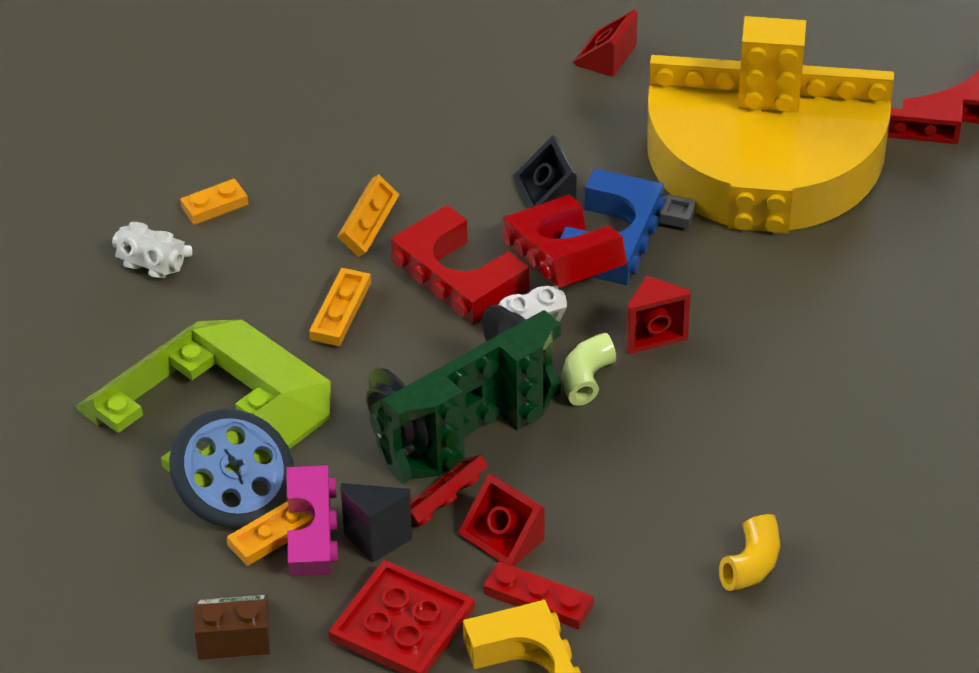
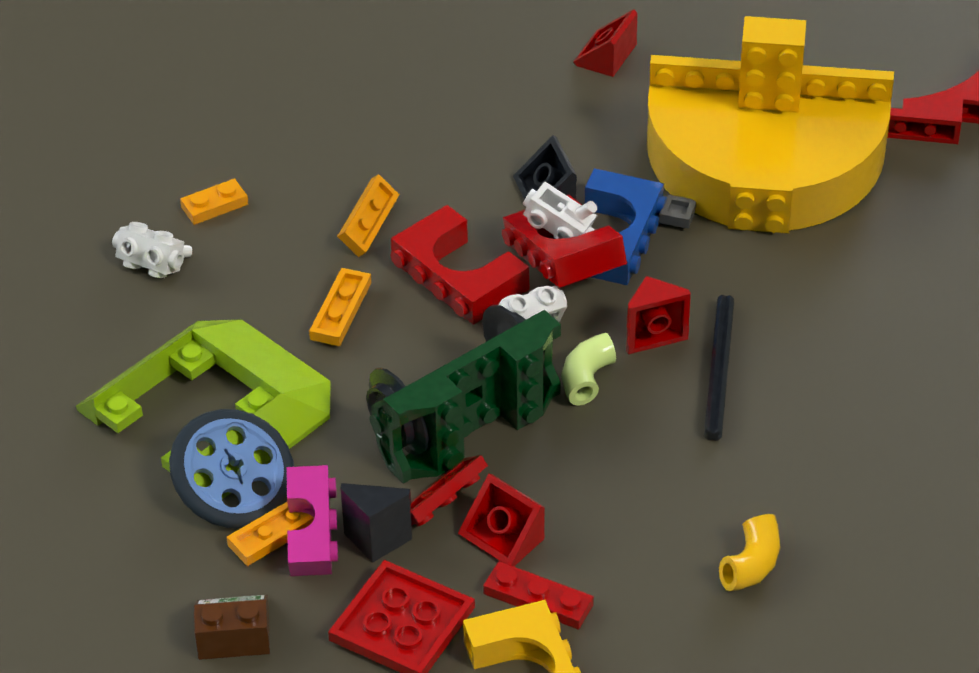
(558, 213): none -> white brick
(719, 368): none -> black axle

